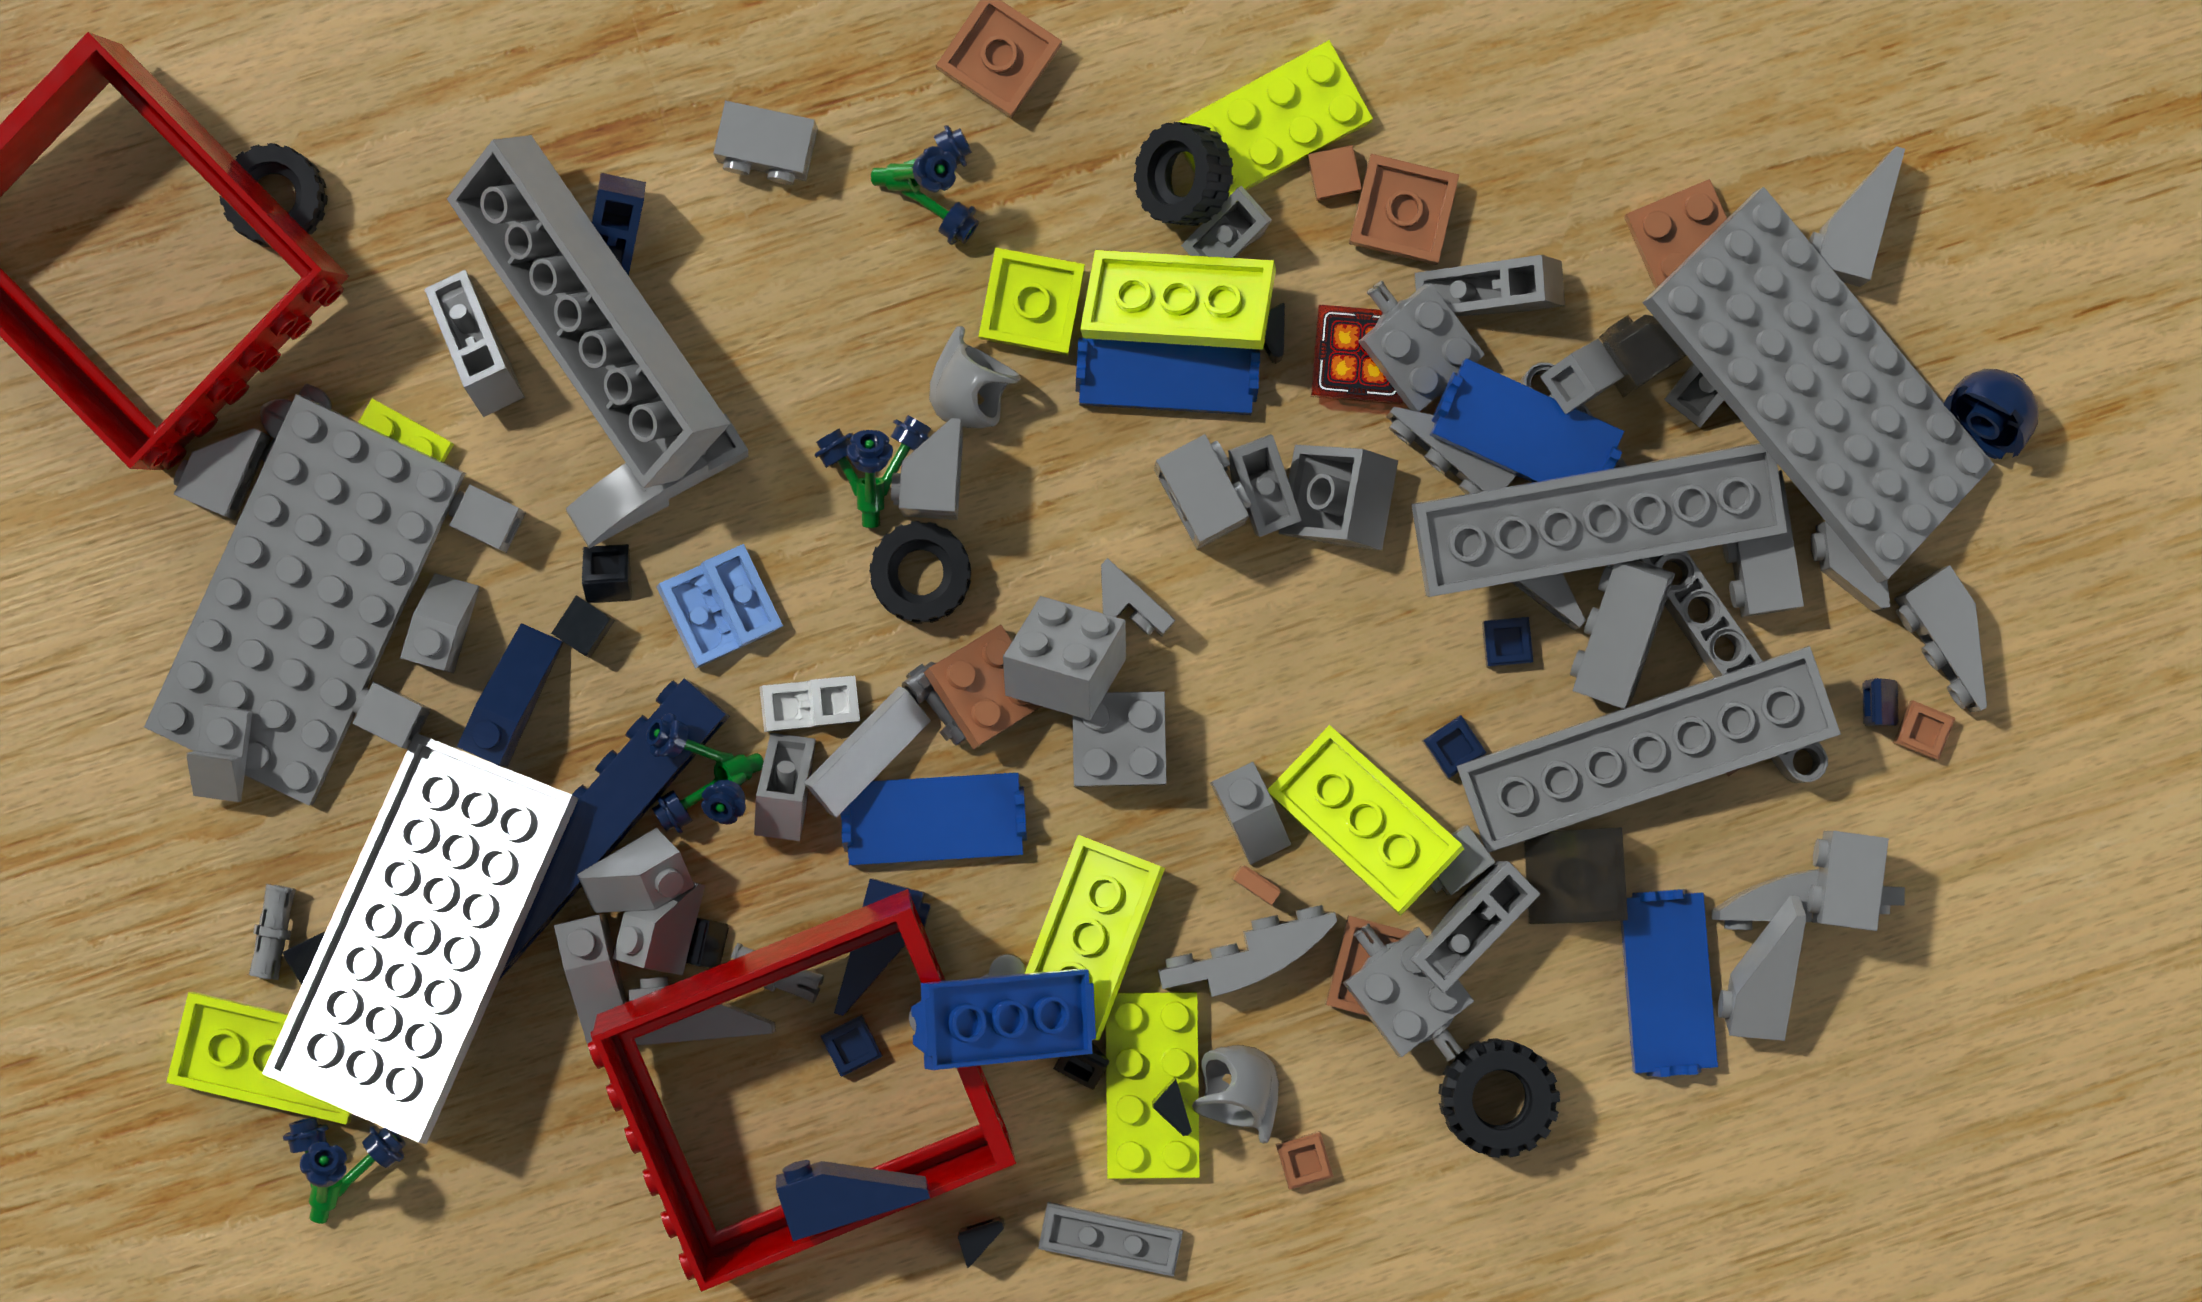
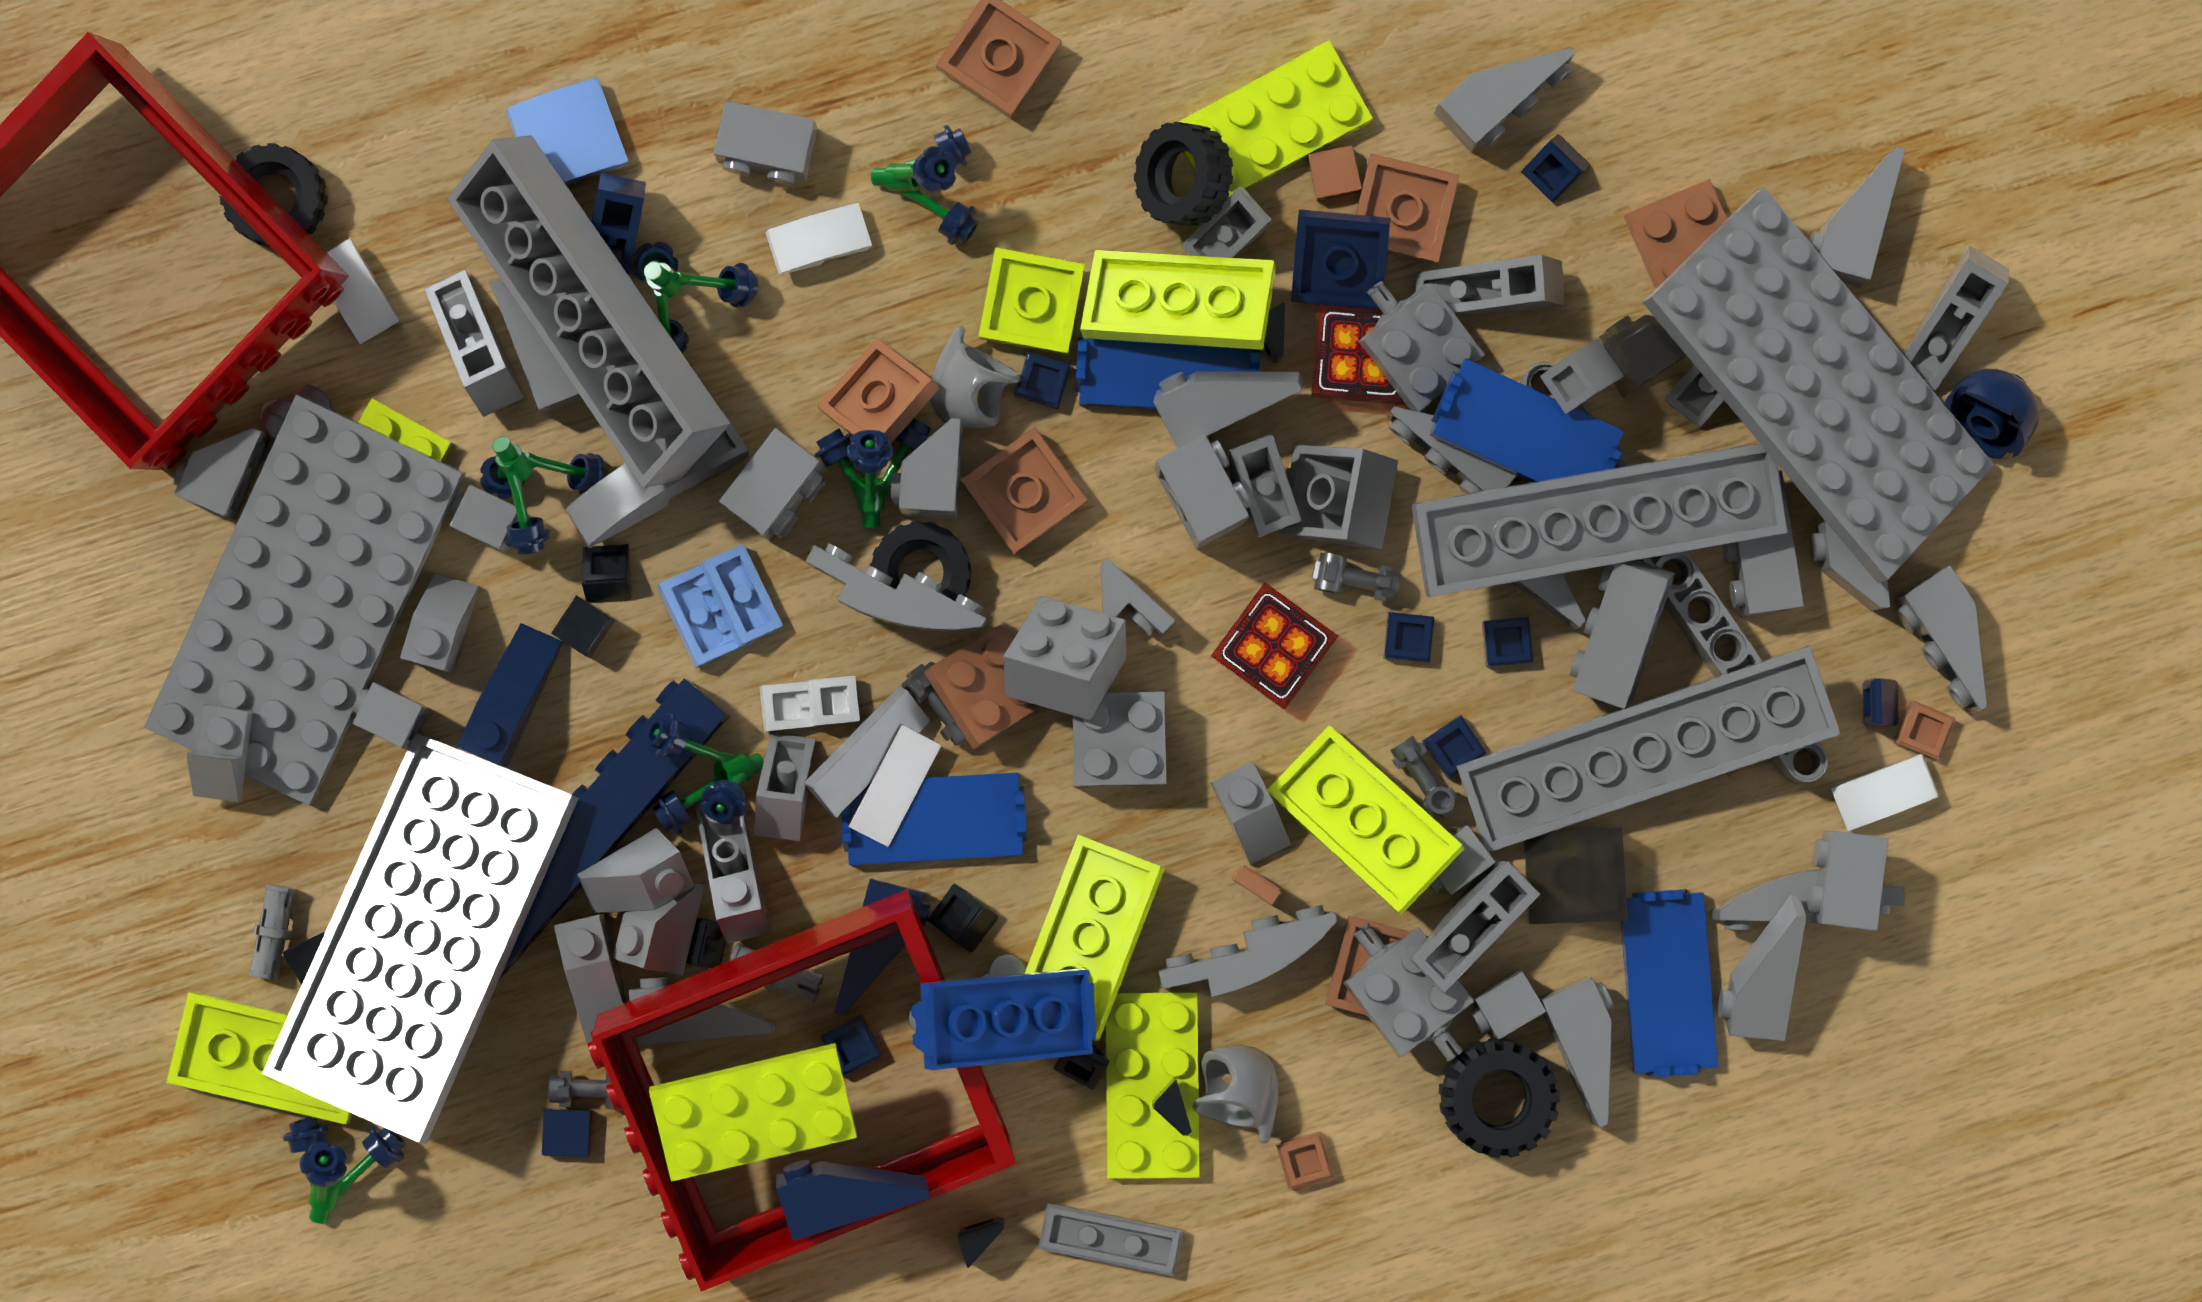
(362, 299): none -> white slope
(509, 470): none -> plant
(545, 376): none -> light grey slope
(564, 1088): none -> flat silver bar
(566, 1132): none -> dark blue tile
(572, 130): none -> light blue slope
(659, 269): none -> plant
(733, 878): none -> light grey slope
(753, 1112): none -> neon yellow plate
(774, 486): none -> light grey brick
(818, 238): none -> white slope
(878, 393): none -> nougat plate
(894, 785): none -> white sticker
(913, 603): none -> light grey slope
(963, 918): none -> black slope
(1024, 490): none -> nougat plate
(1043, 380): none -> dark blue tile
(1218, 399): none -> light grey slope
(1274, 646): none -> tile
(1332, 573): none -> flat silver bar
(1339, 258): none -> dark blue plate
(1408, 637): none -> dark blue tile
(1437, 799): none -> flat silver bar
(1493, 95): none -> light grey slope
(1506, 1005): none -> light grey brick
(1555, 168): none -> dark blue slope
(1583, 1035): none -> light grey slope
(1884, 792): none -> white slope
(1956, 315): none -> light grey slope

